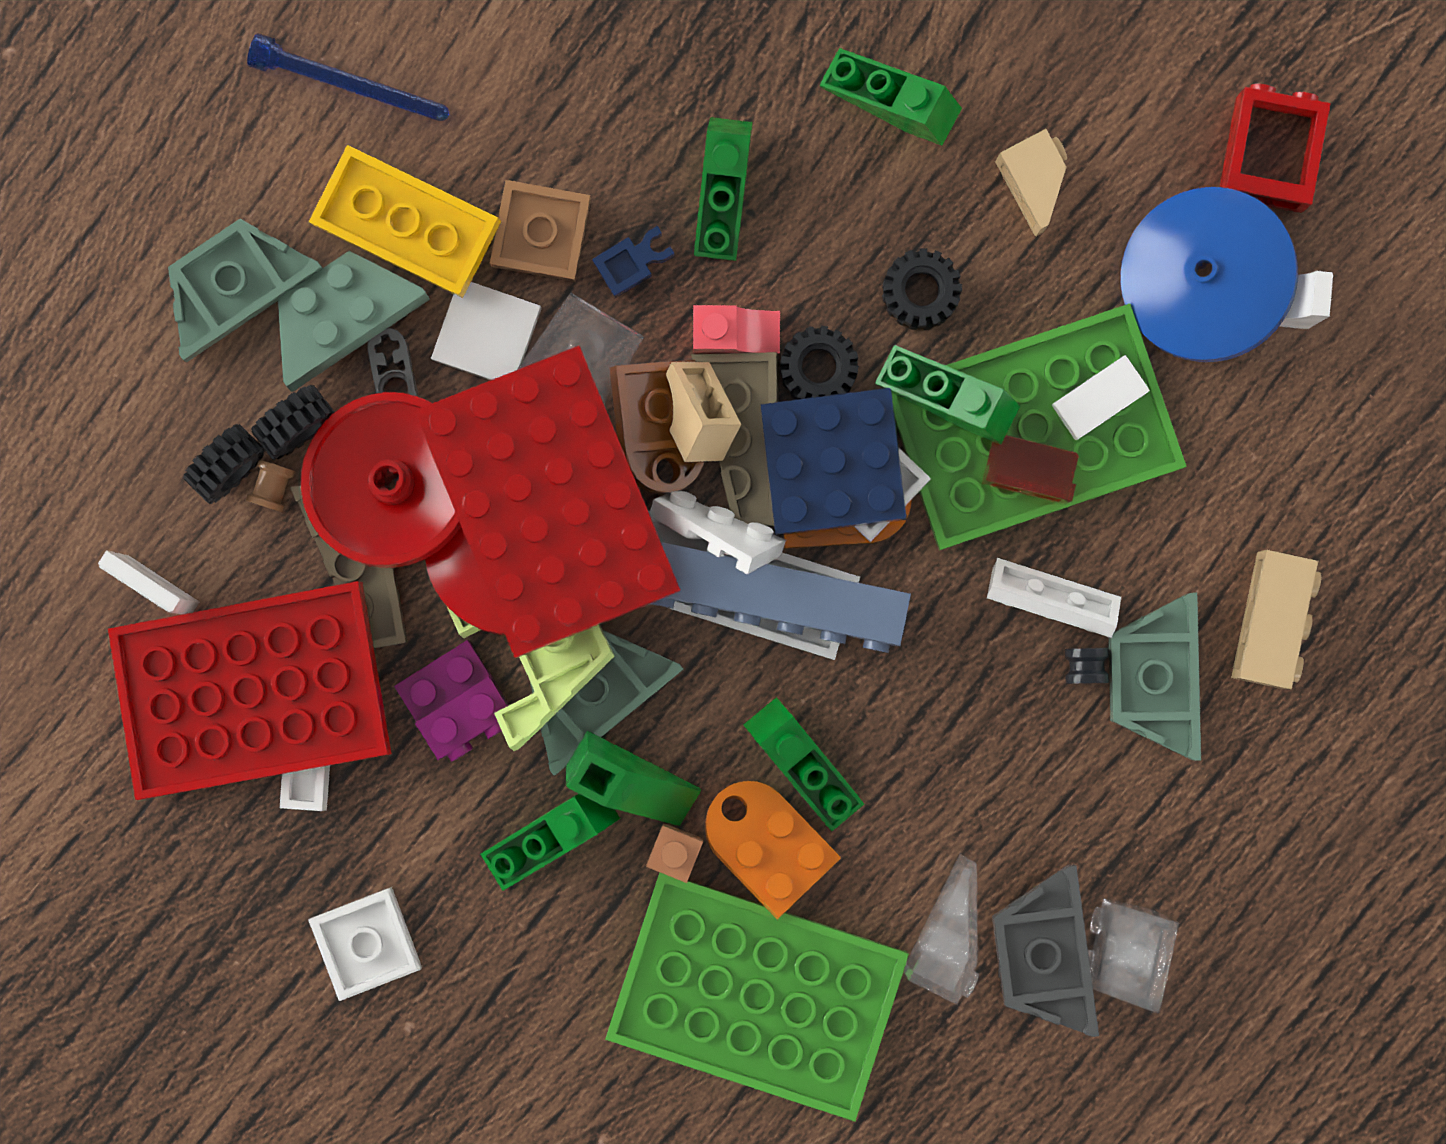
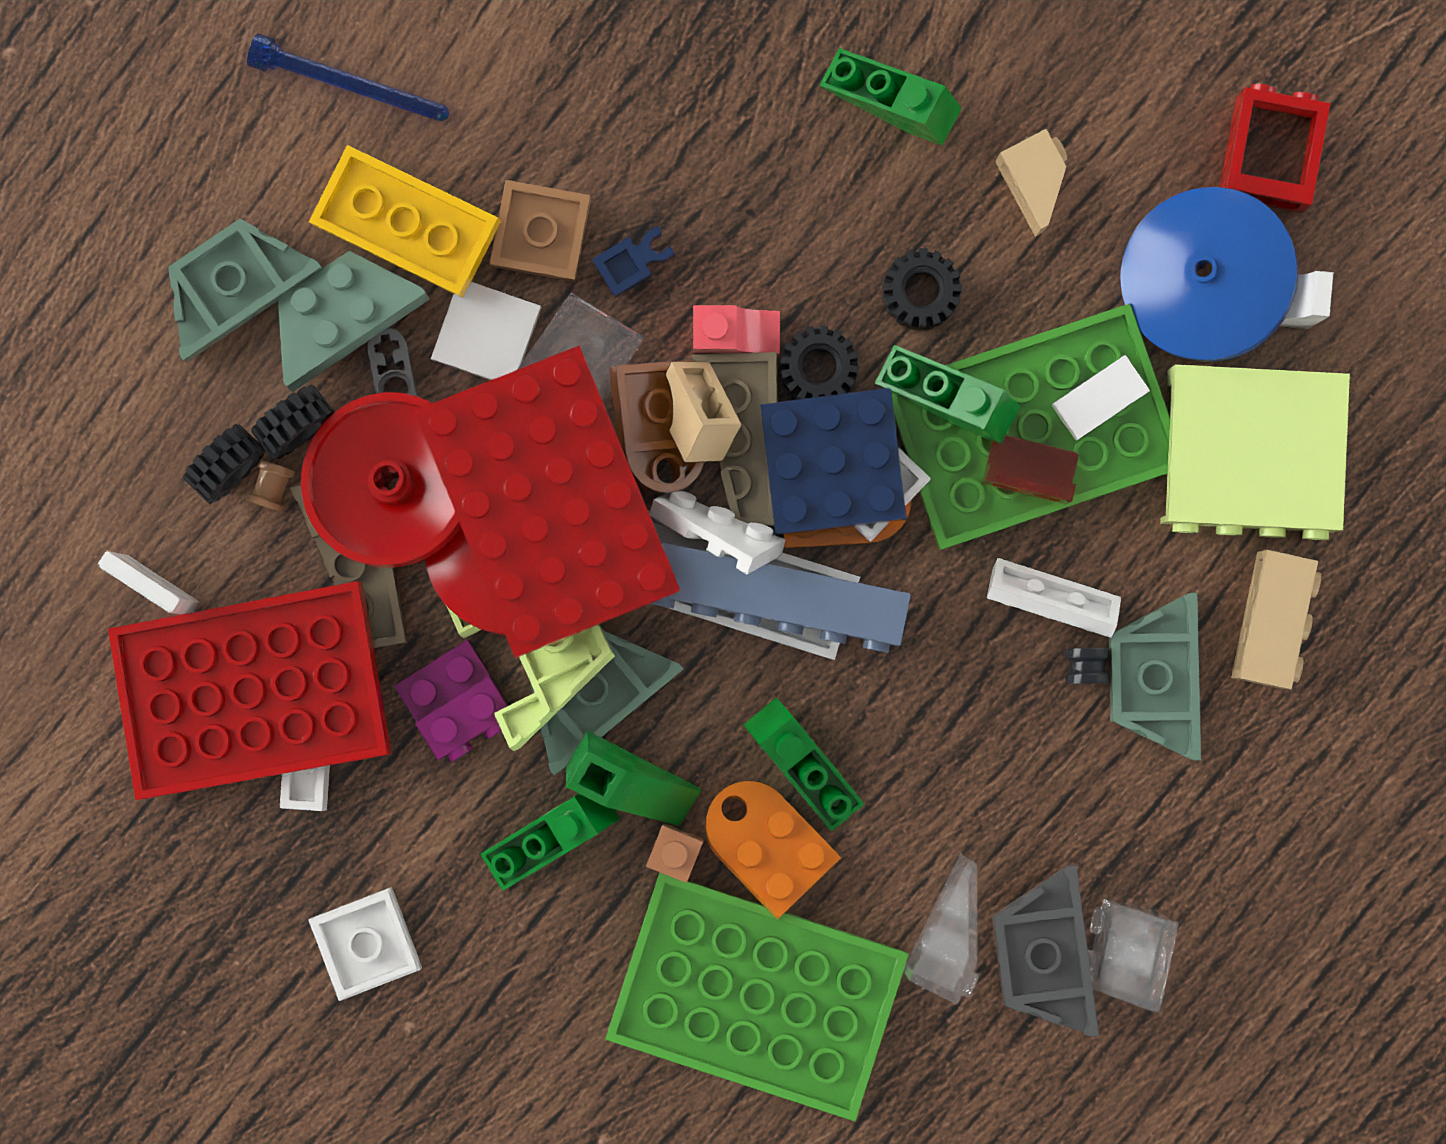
(722, 188): green slope -> none
(1257, 451): none -> yellowish green panel

